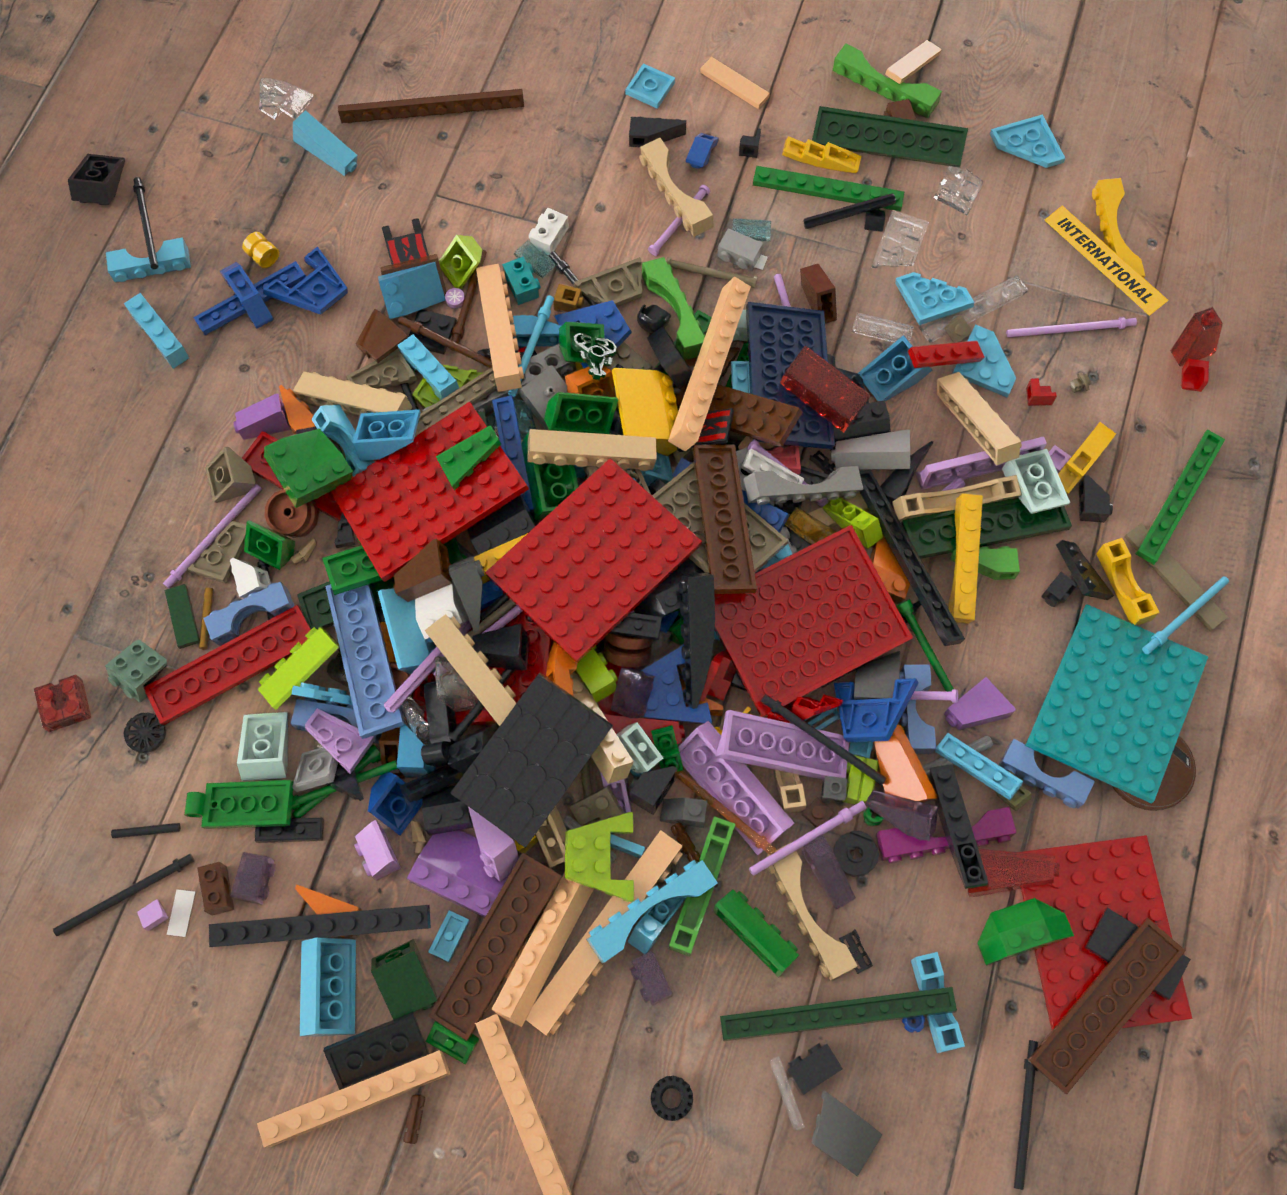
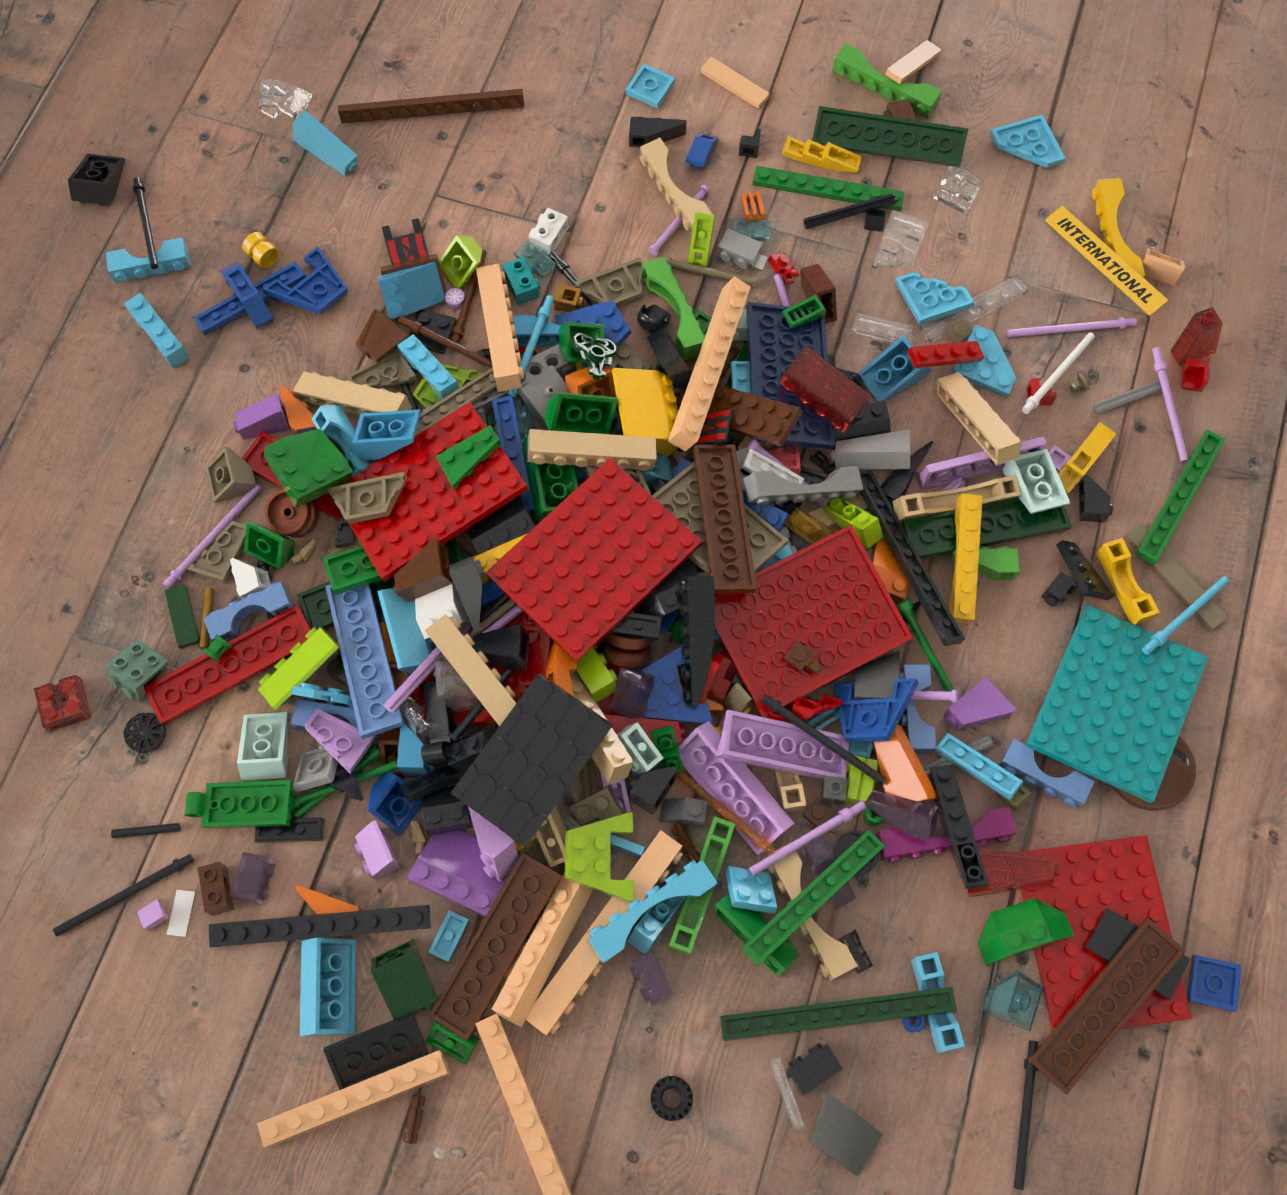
(217, 648): none -> green bush
(369, 497): none -> dark tan wing
(701, 238): none -> lime plate
(737, 699): none -> dark tan slope
(750, 891): none -> medium azure plate
(752, 198): none -> orange tile
(783, 265): none -> red plate
(800, 657): none -> reddish brown plate
(806, 304): none -> green slope
(812, 898): none -> green plate
(1014, 1000): none -> clear light blue slope
(1033, 401): none -> white bar
(1127, 397): none -> light grey axle
(1161, 367): none -> lavender bar
(1162, 267): none -> light nougat slope
(1214, 983): none -> blue plate

